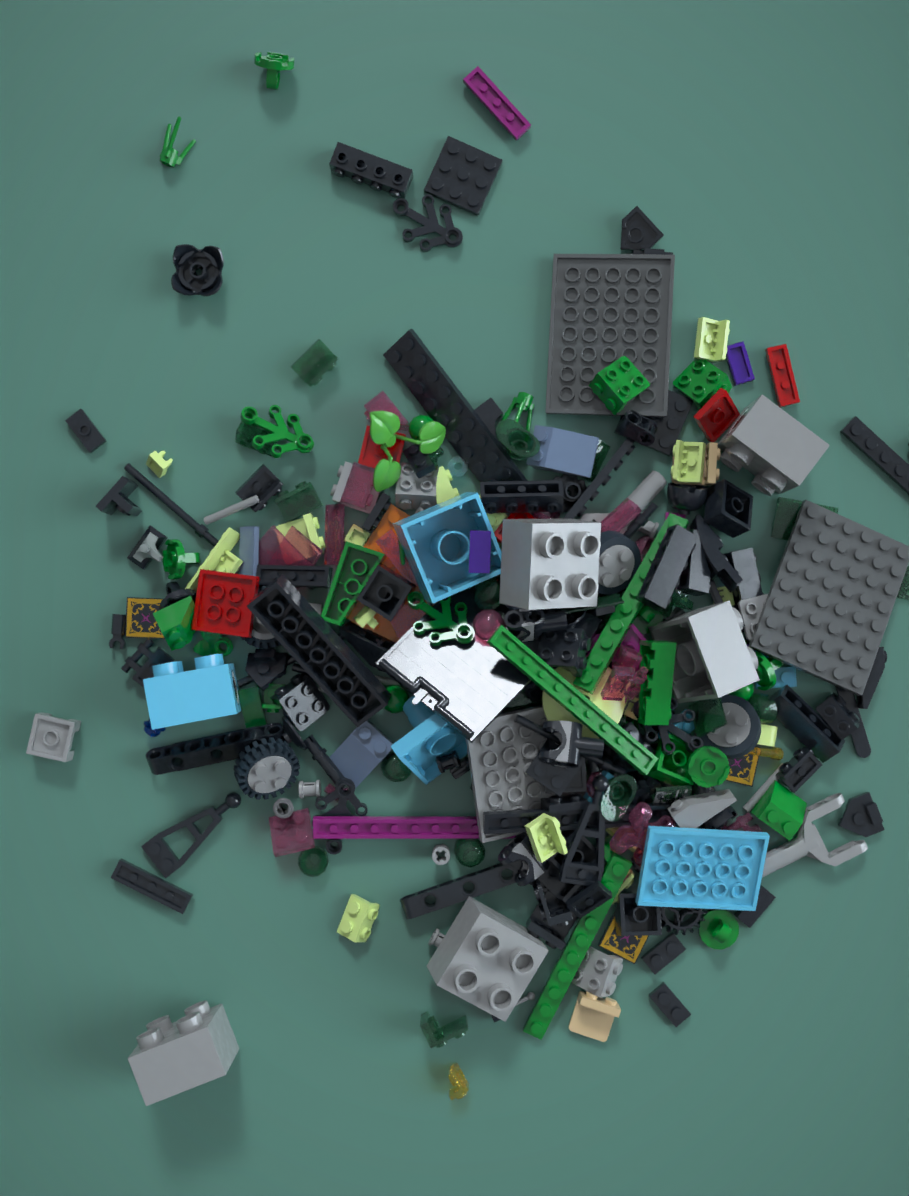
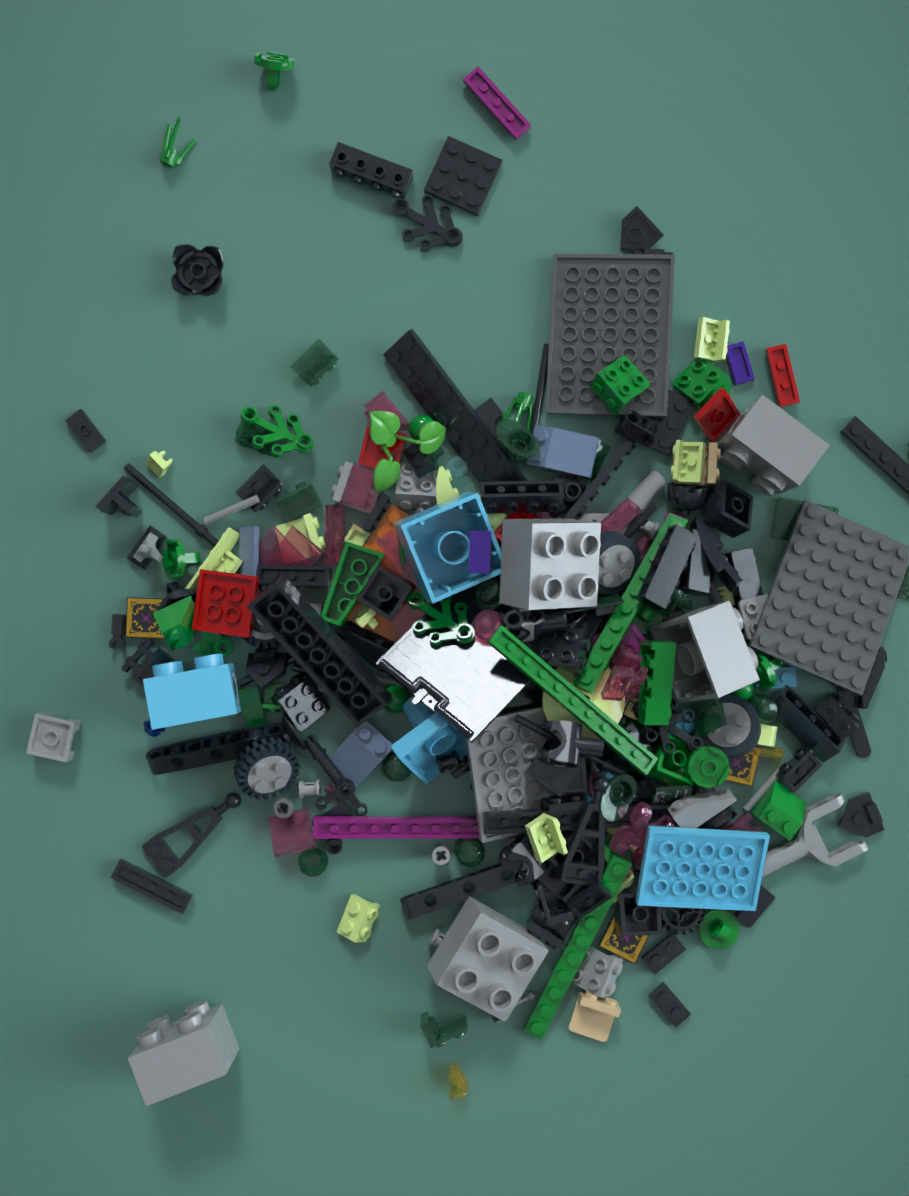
(540, 389): none -> black bar

